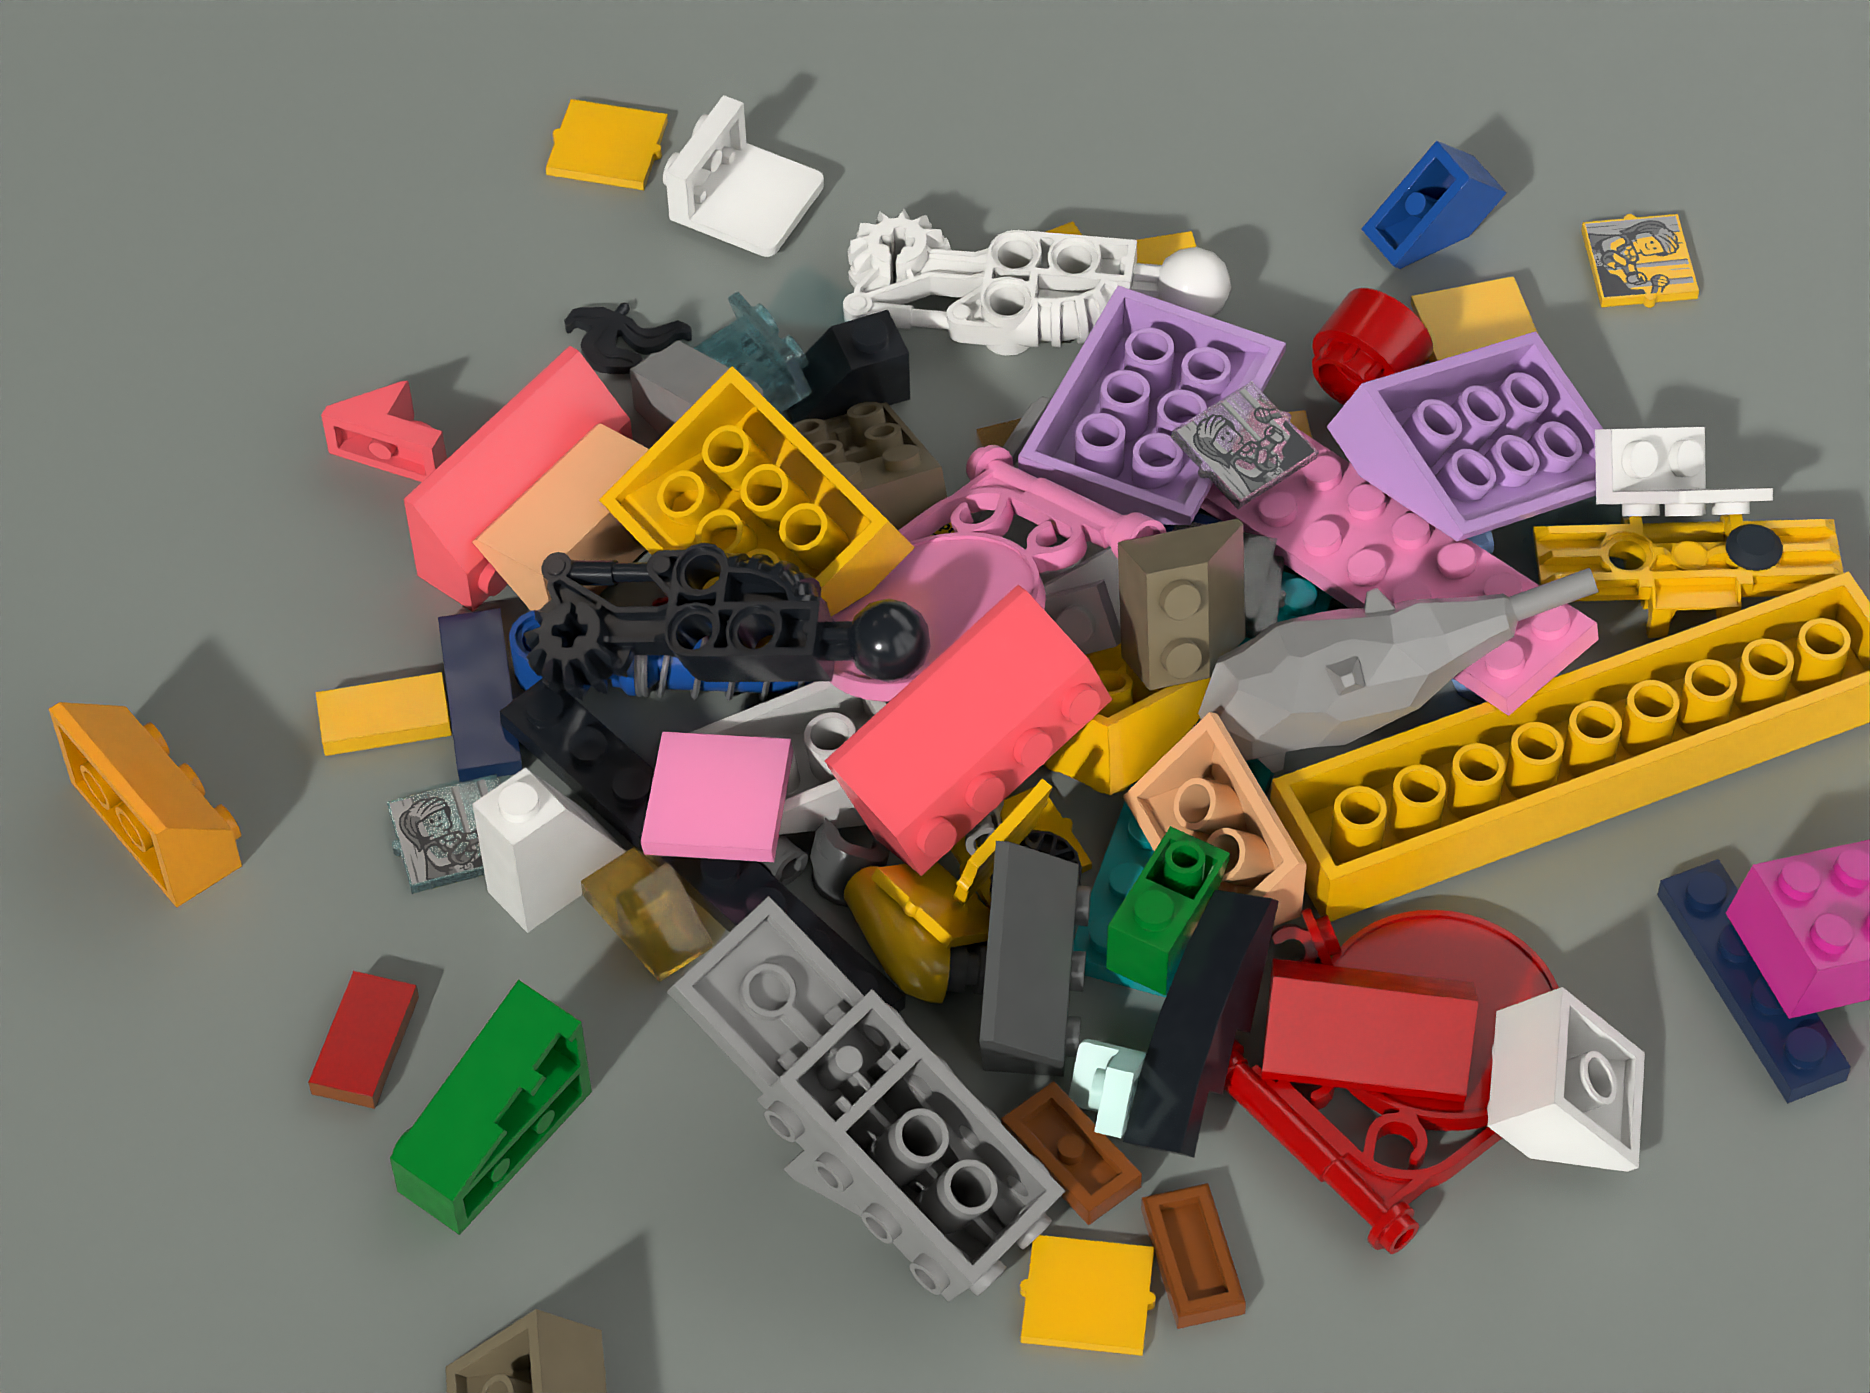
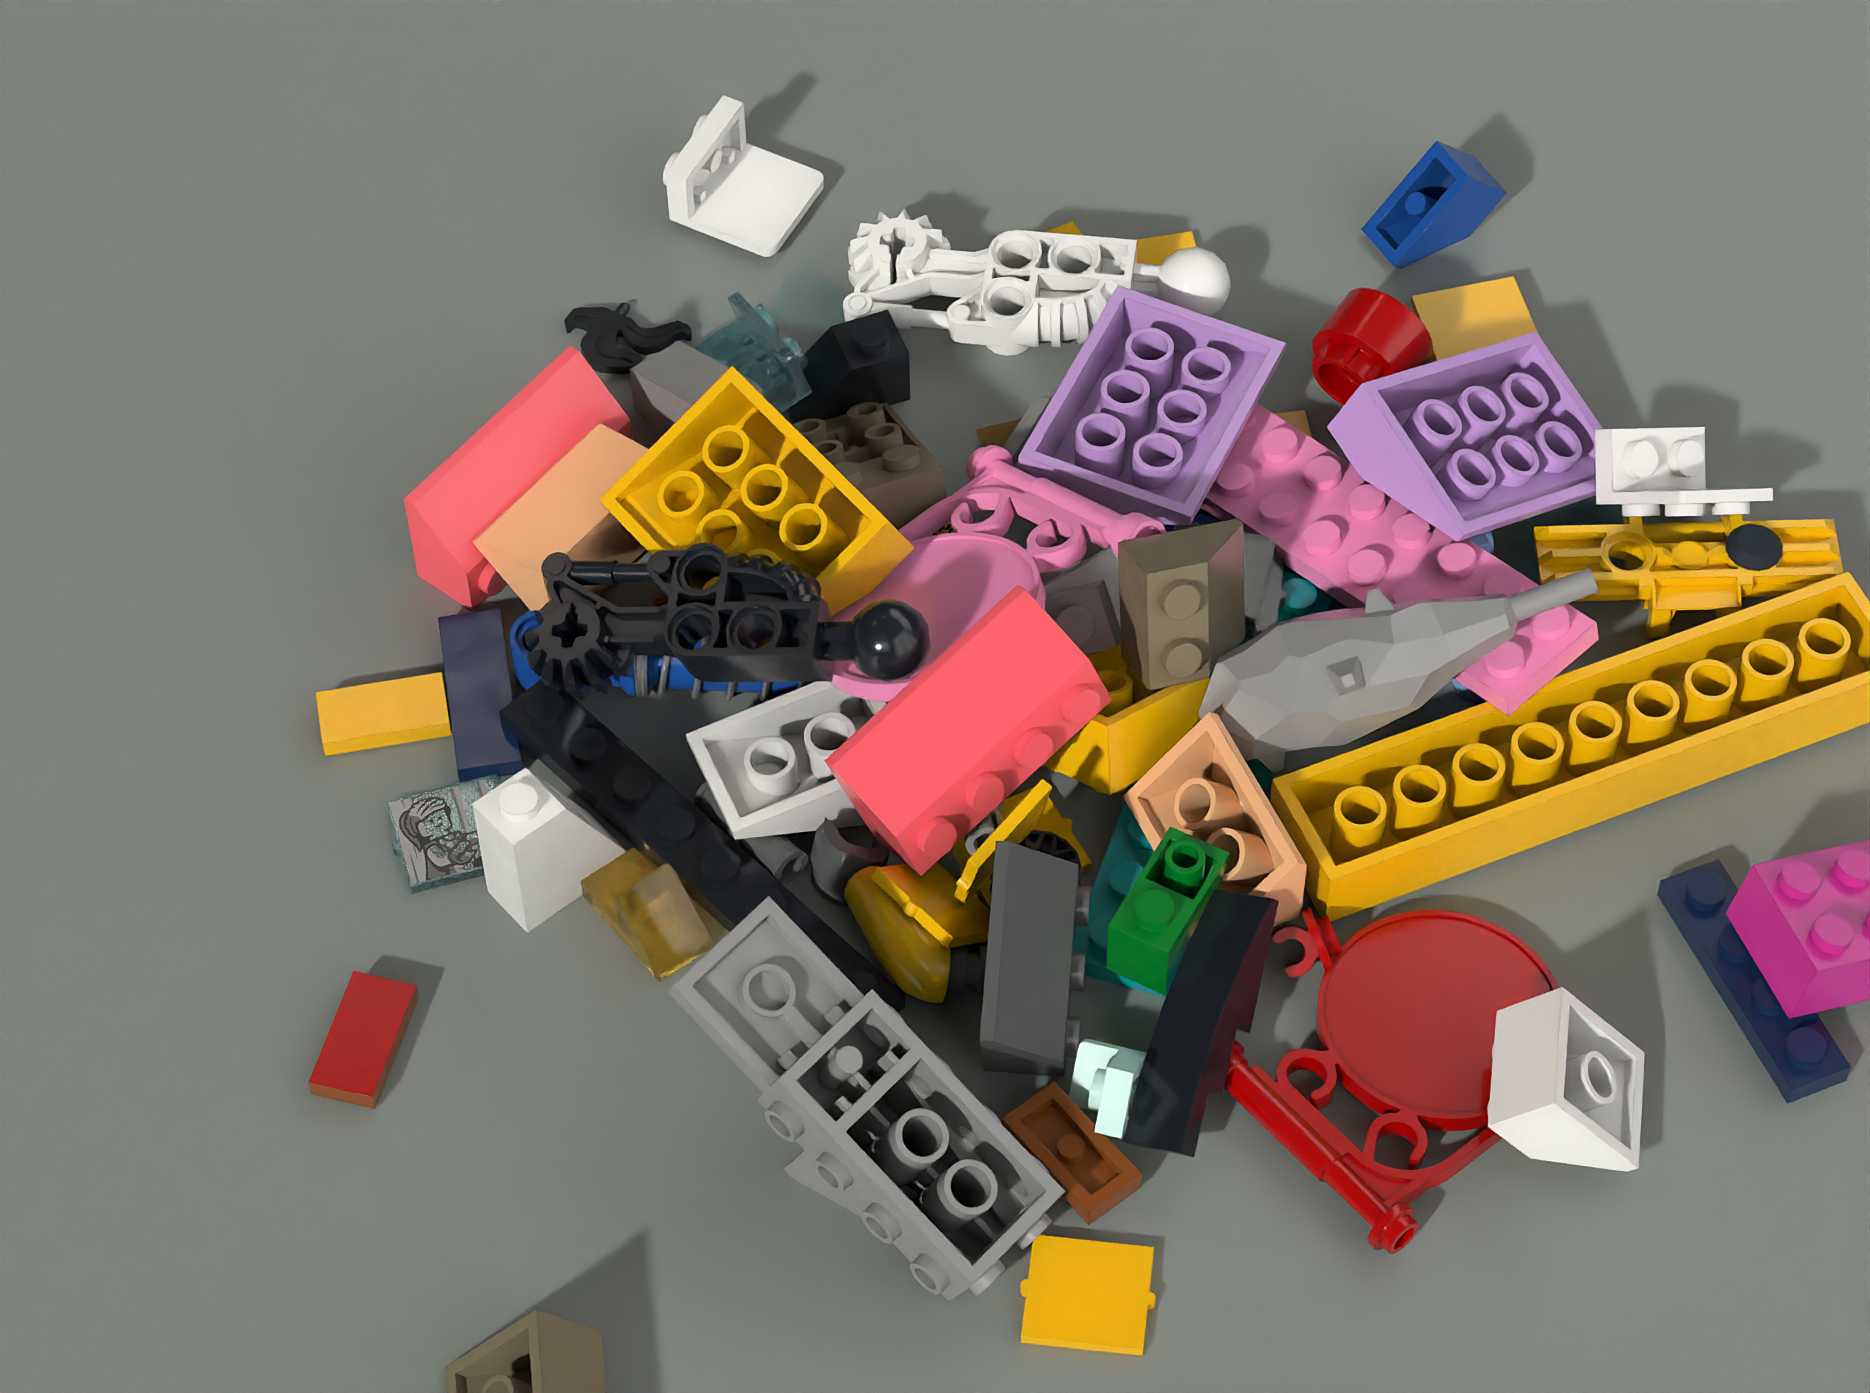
(147, 798): light orange slope -> none
(382, 433): coral slope -> none
(494, 1109): green wedge -> none
(607, 144): yellow piece -> none
(717, 797): bright pink tile -> none
(1193, 1256): dark orange tile -> none
(1244, 444): piece -> none
(1369, 1030): slope -> none
(1639, 260): piece -> none

